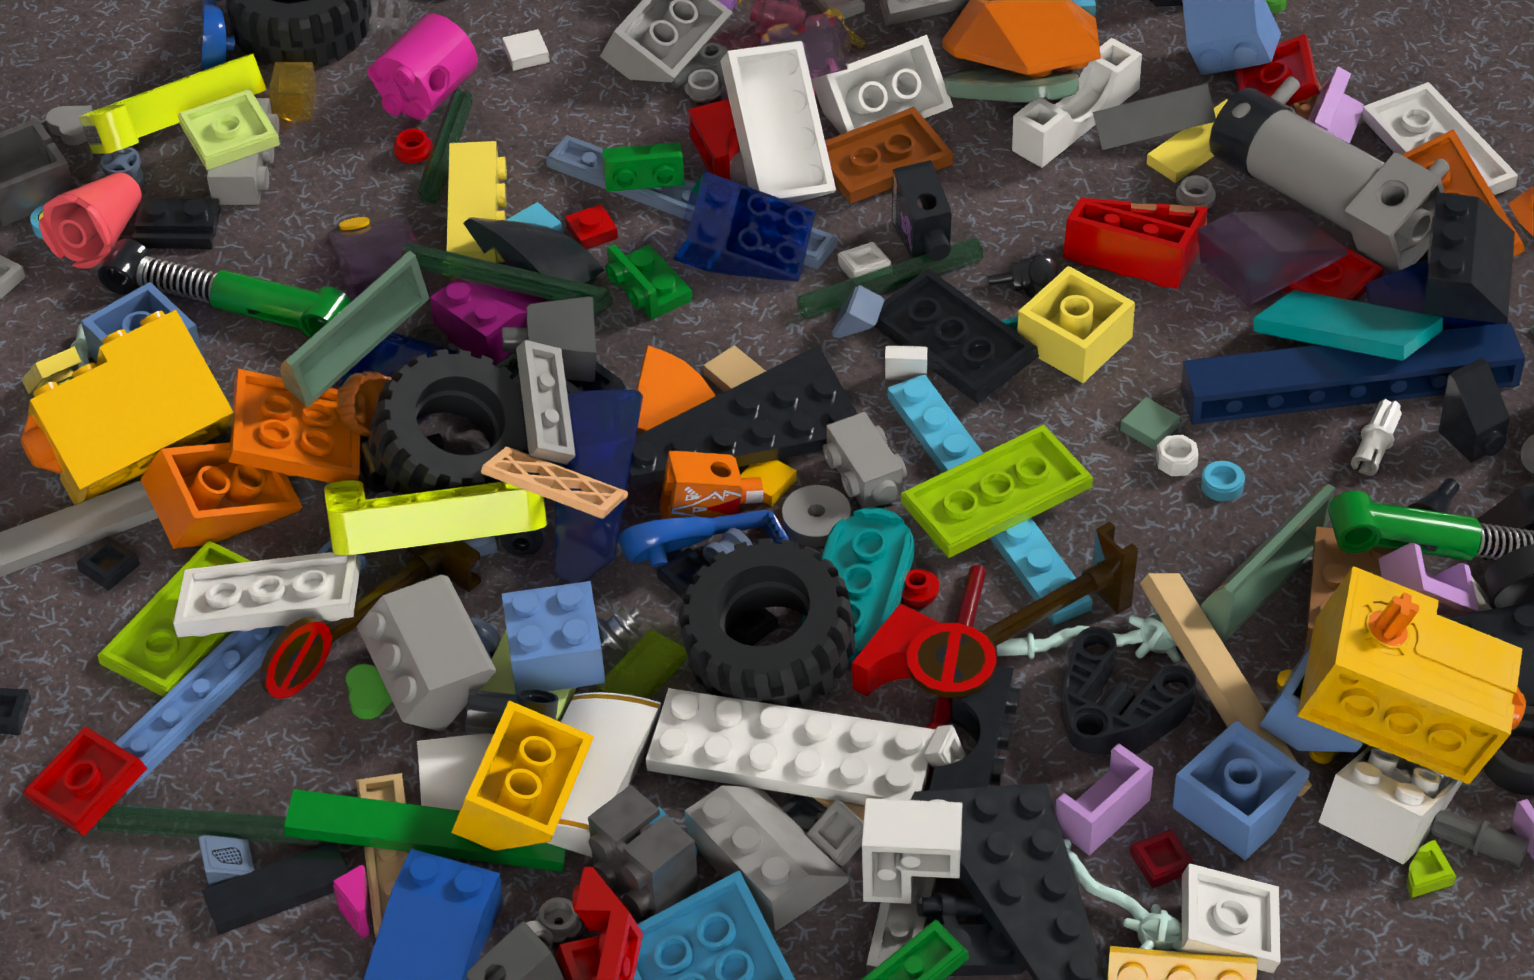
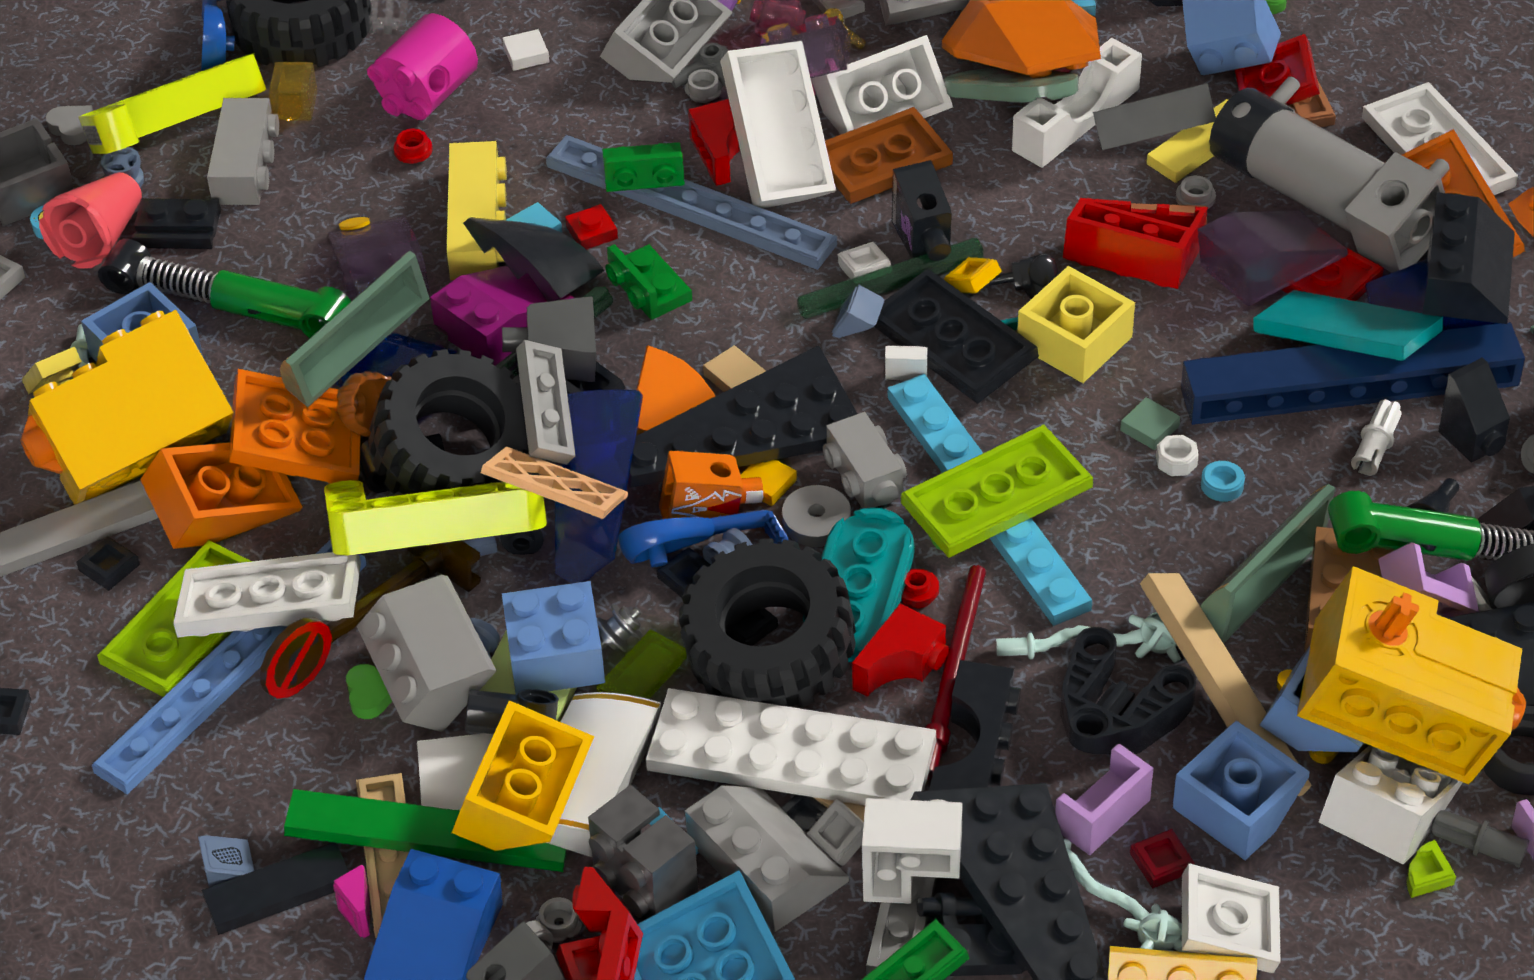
(84, 780): red tile -> none
(198, 823): clear green axle -> none
(228, 129): yellowish green tile -> none
(449, 132): clear green axle -> none
(500, 275): clear green axle -> none
(743, 231): clear blue slope -> none
(944, 747): white tile -> none
(961, 660): dark brown piece -> none
(973, 274): none -> yellow tile
(1336, 110): lavender panel -> none

